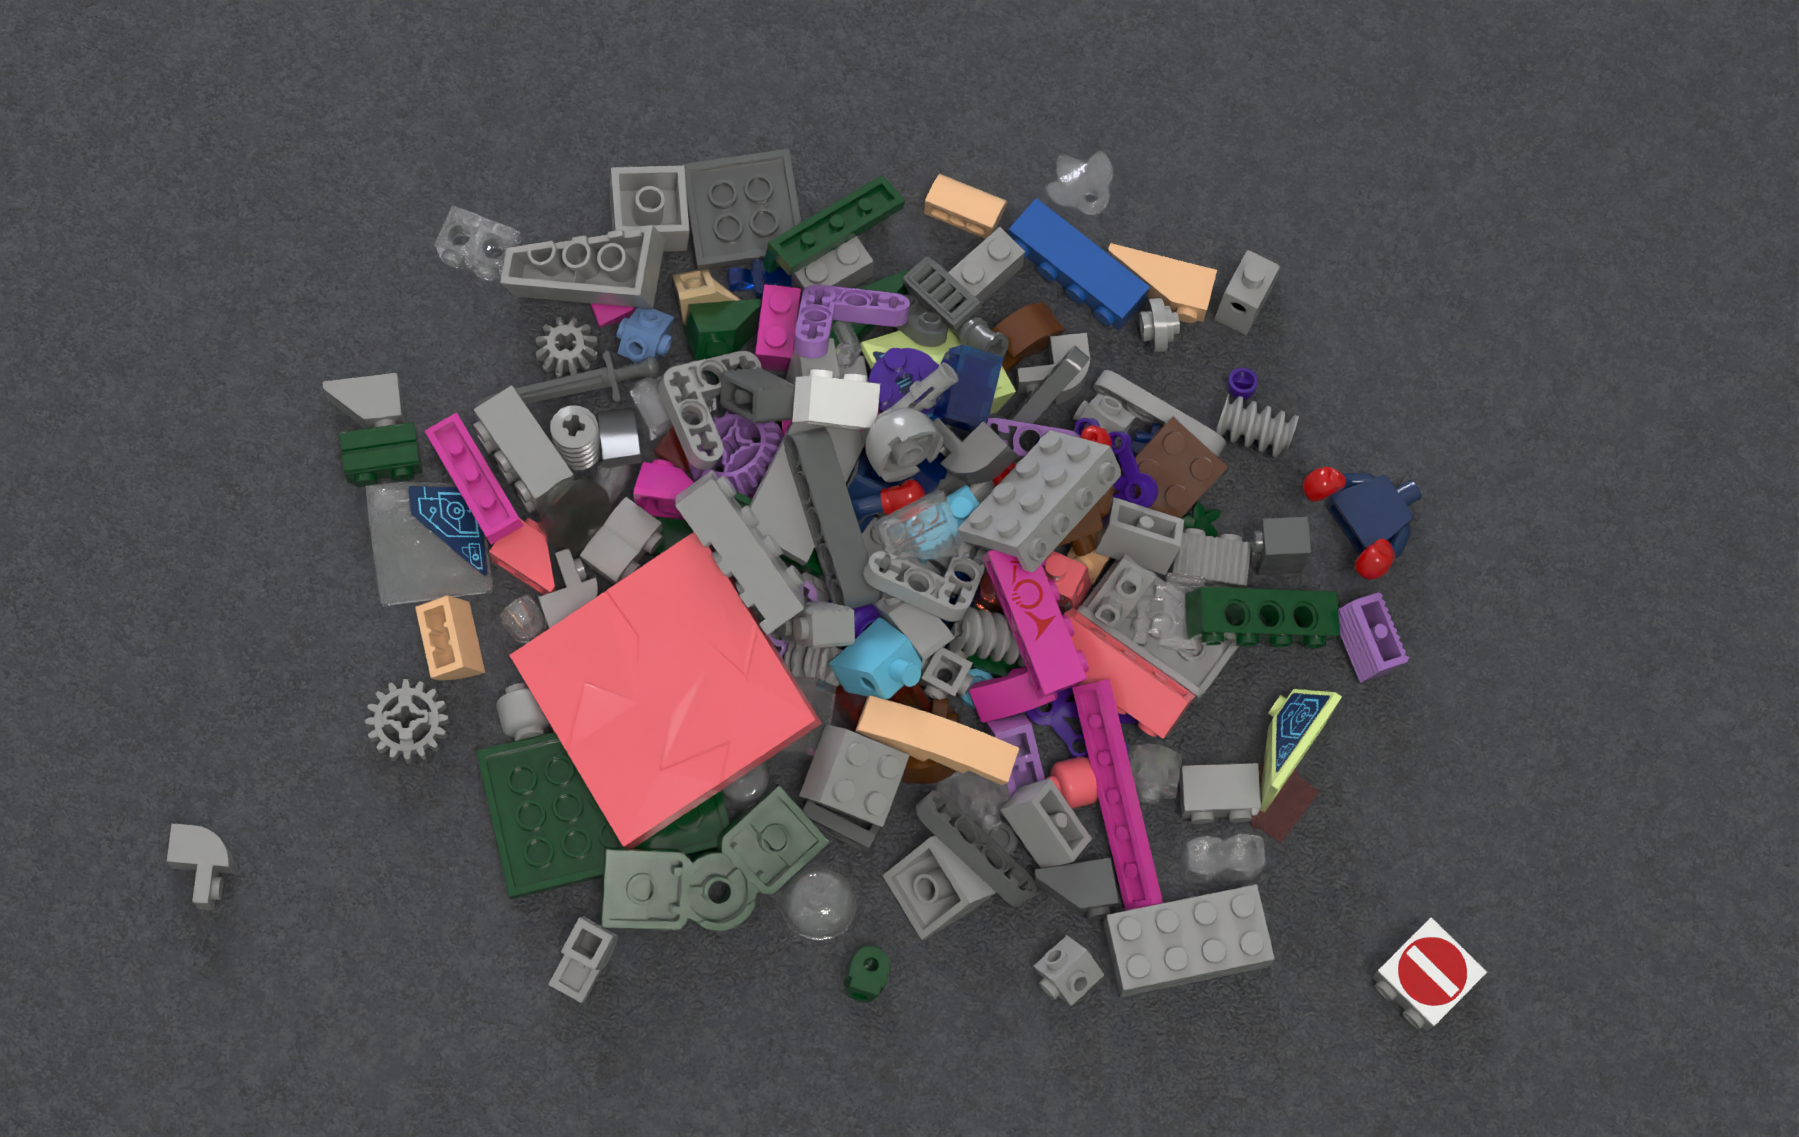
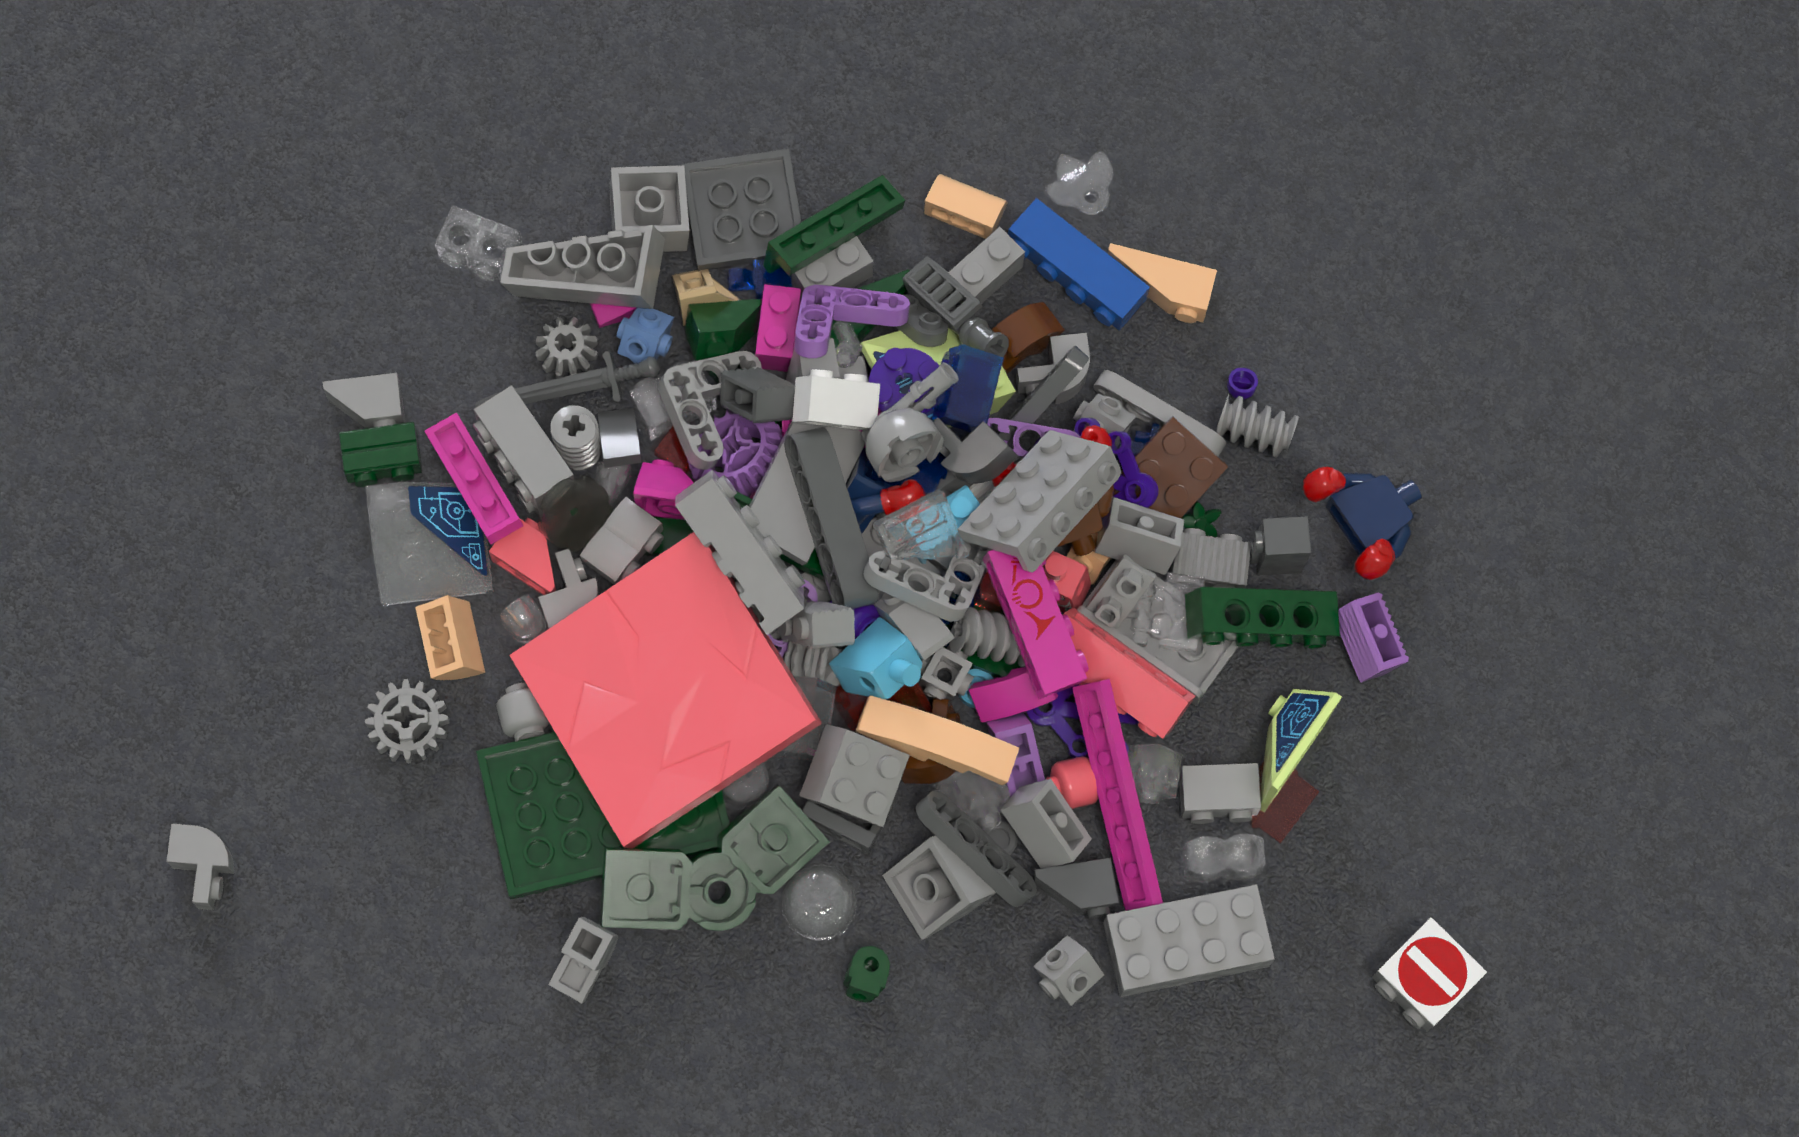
(1158, 324): light grey plate -> none
(1248, 288): light grey torso -> none

